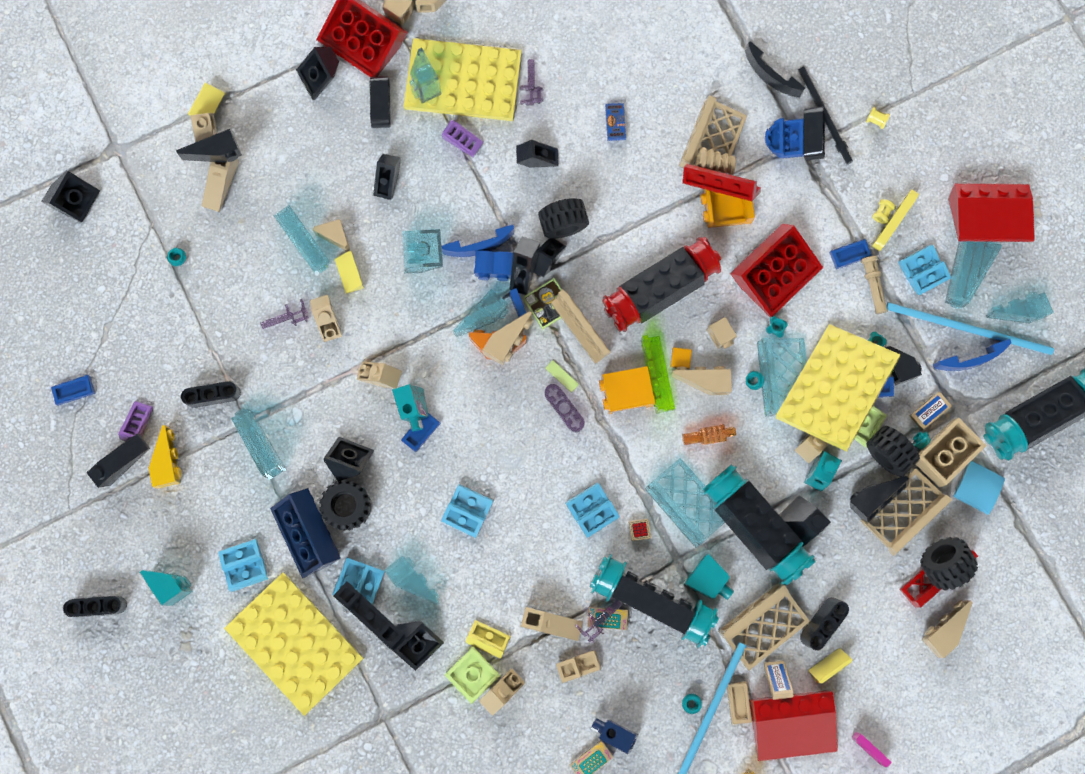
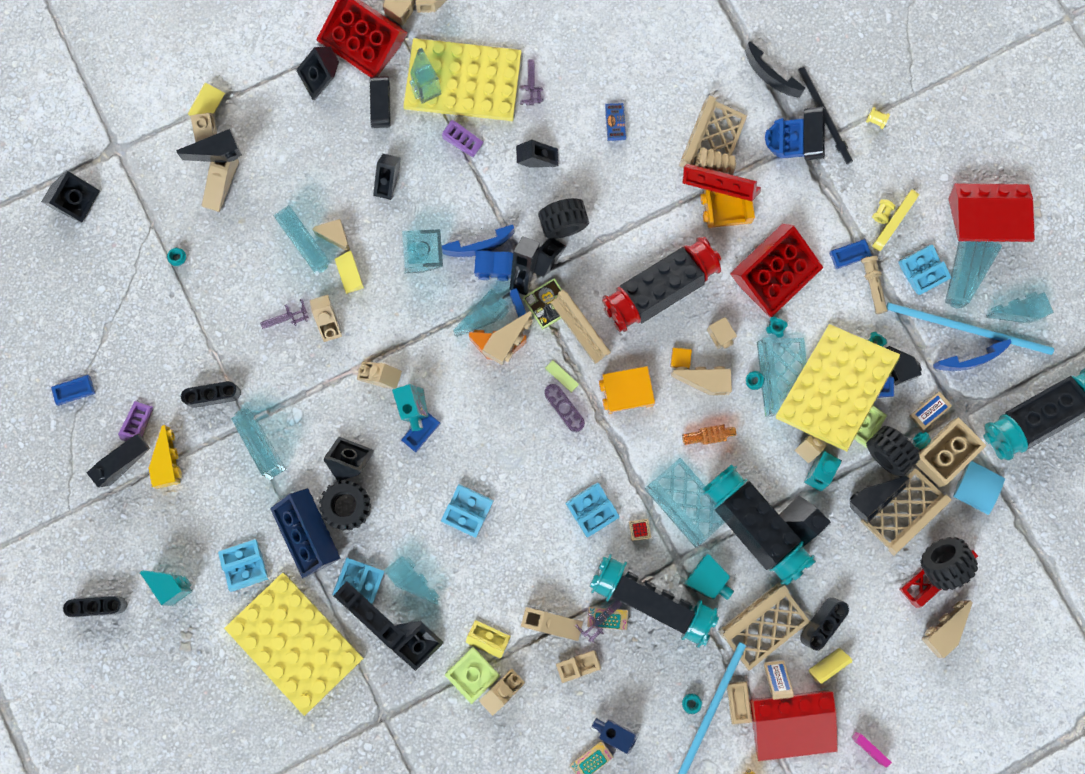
(658, 373): clear neon green fence -> none

